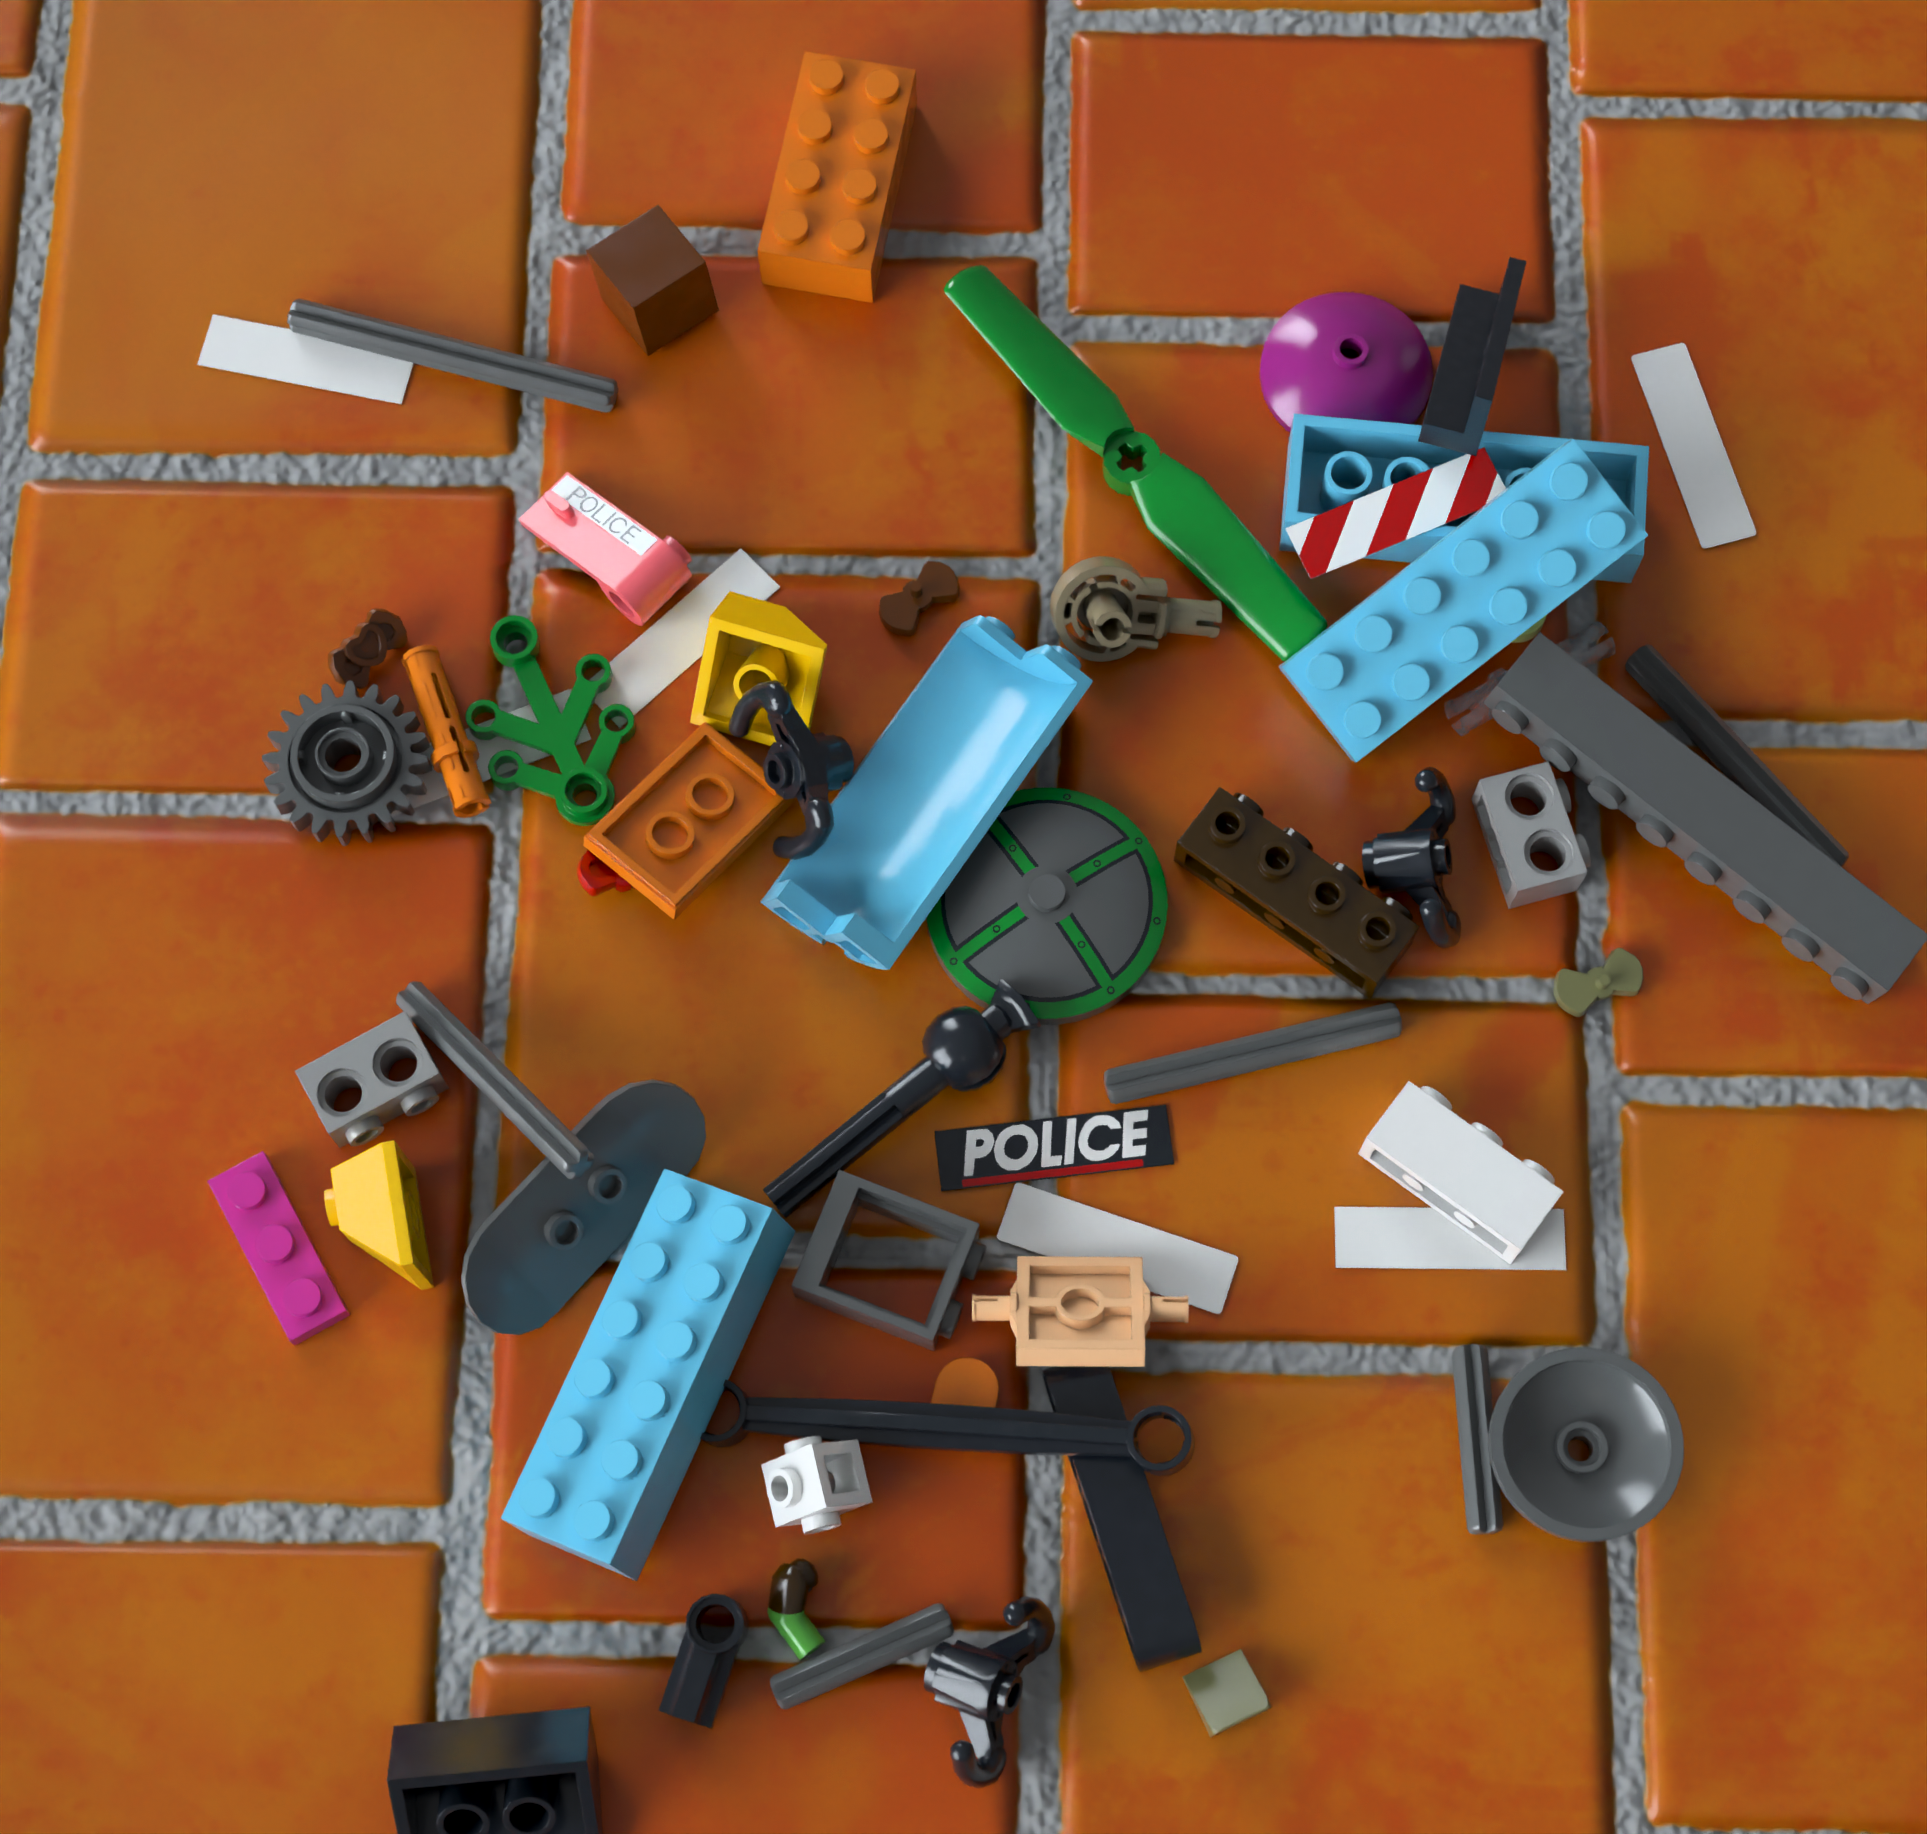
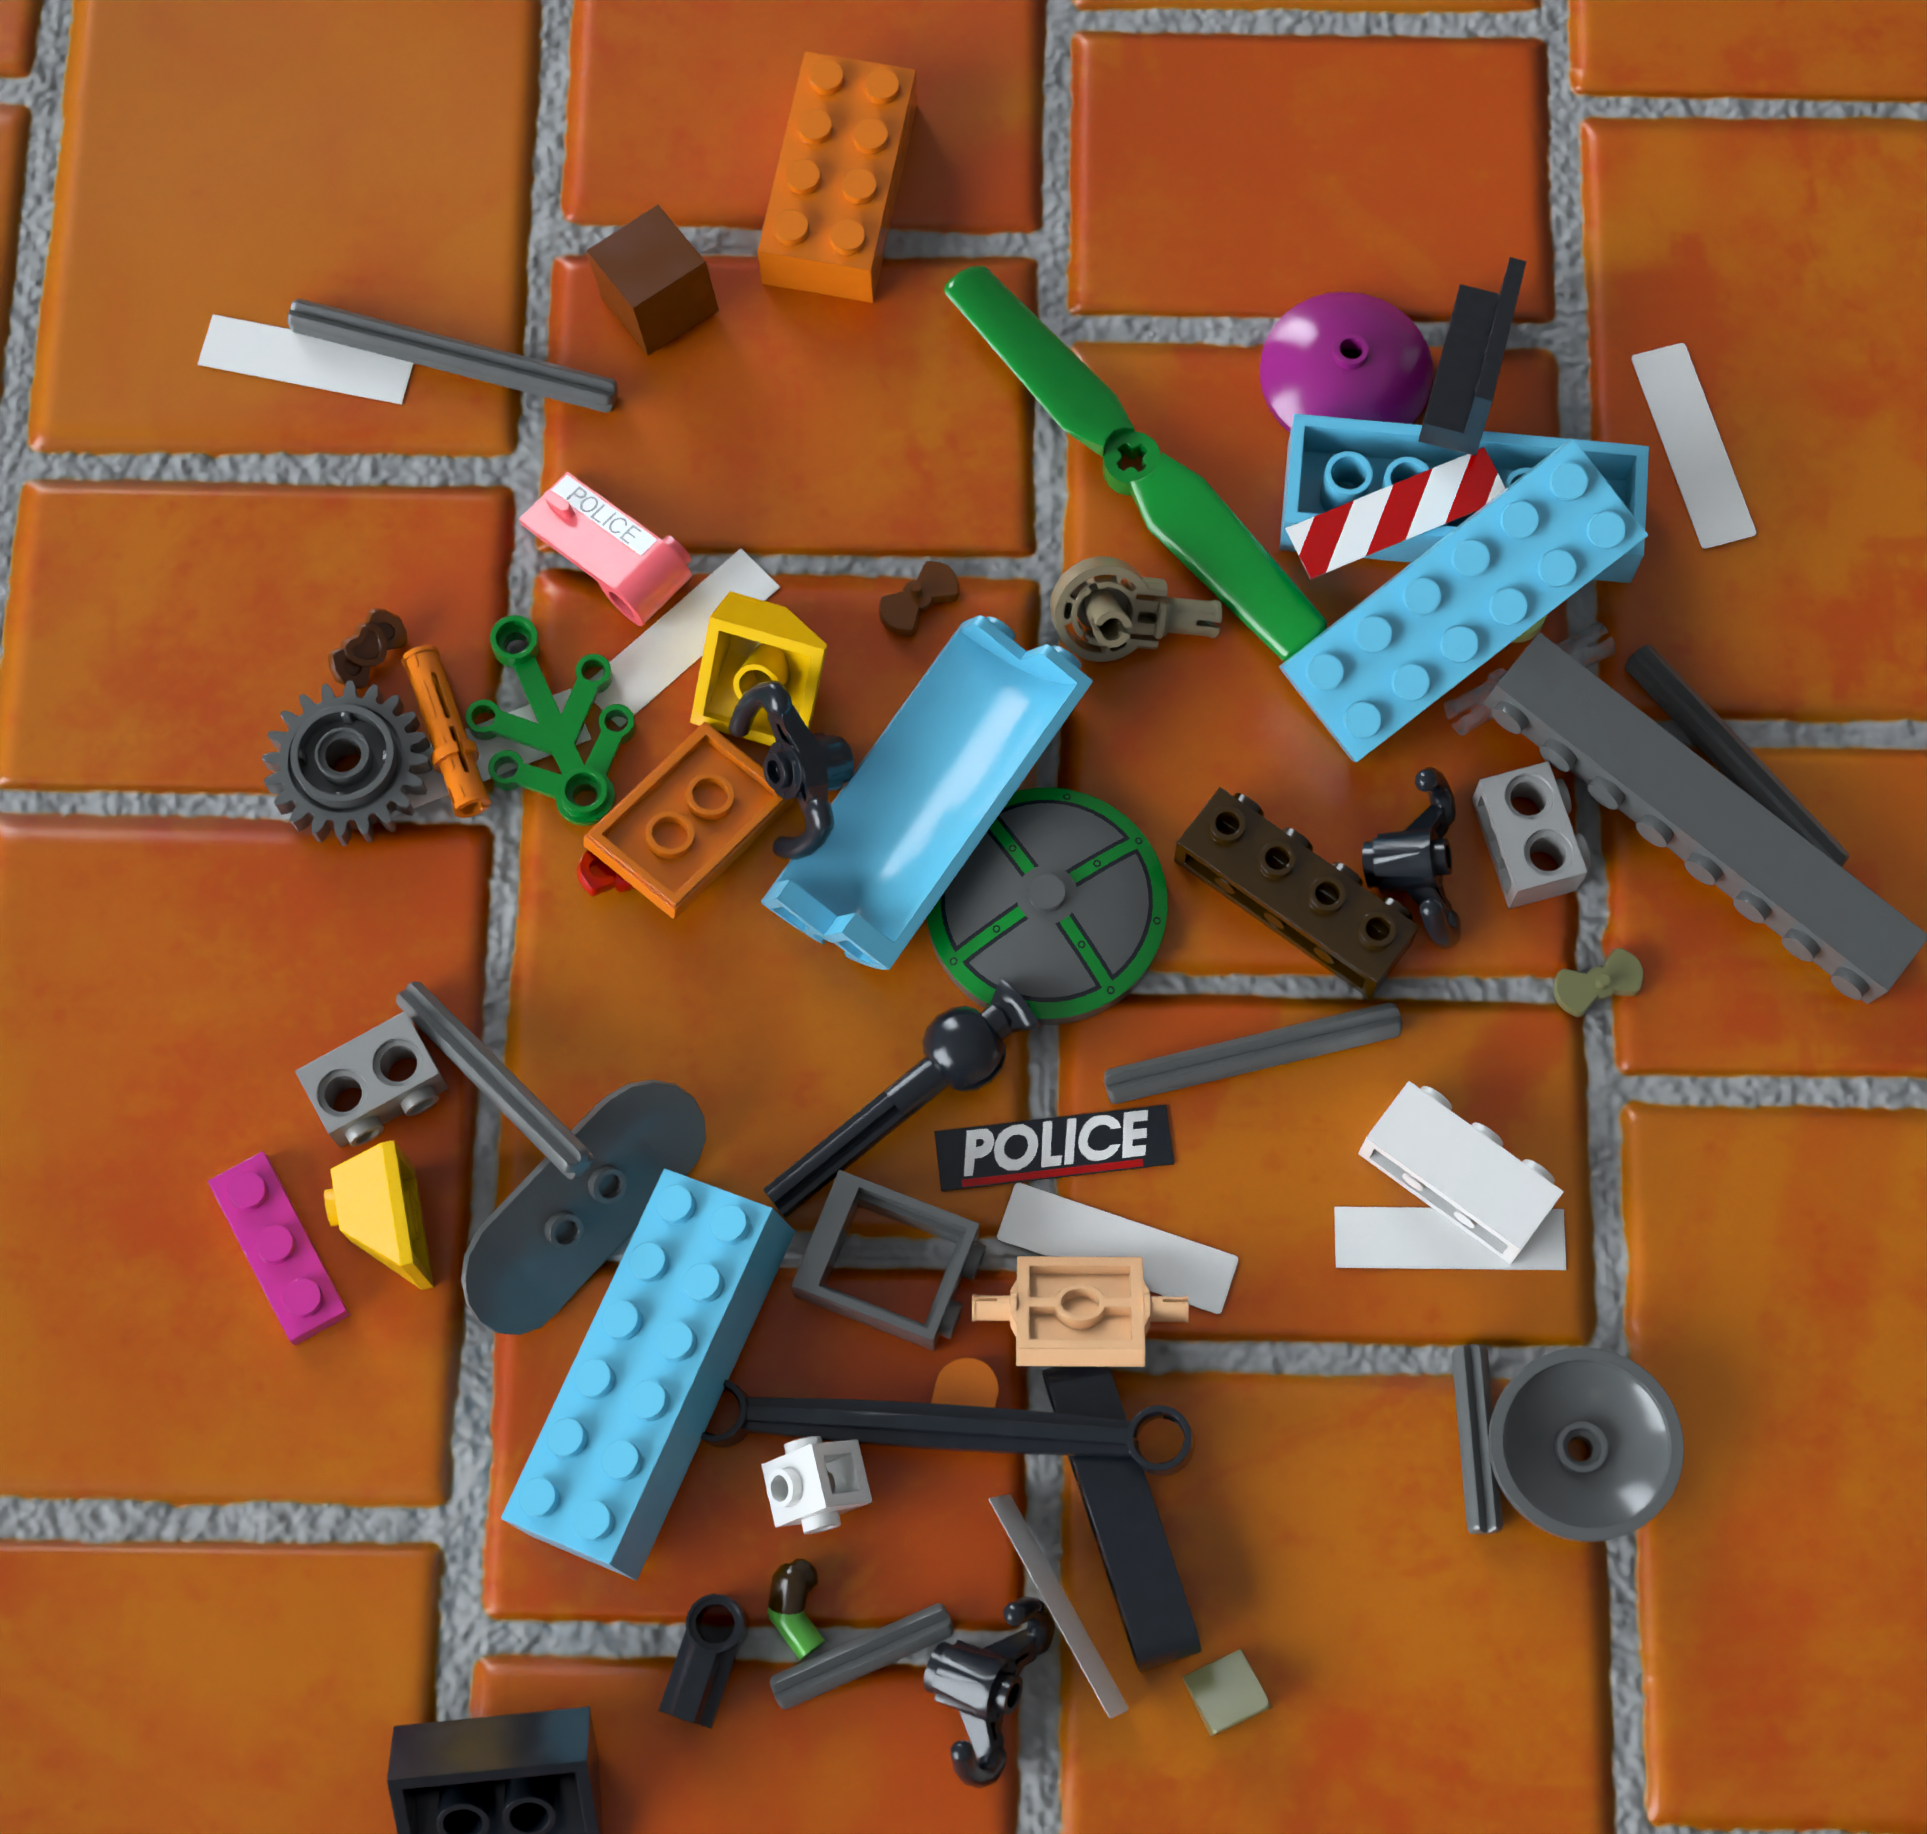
(1059, 1605): none -> white sticker

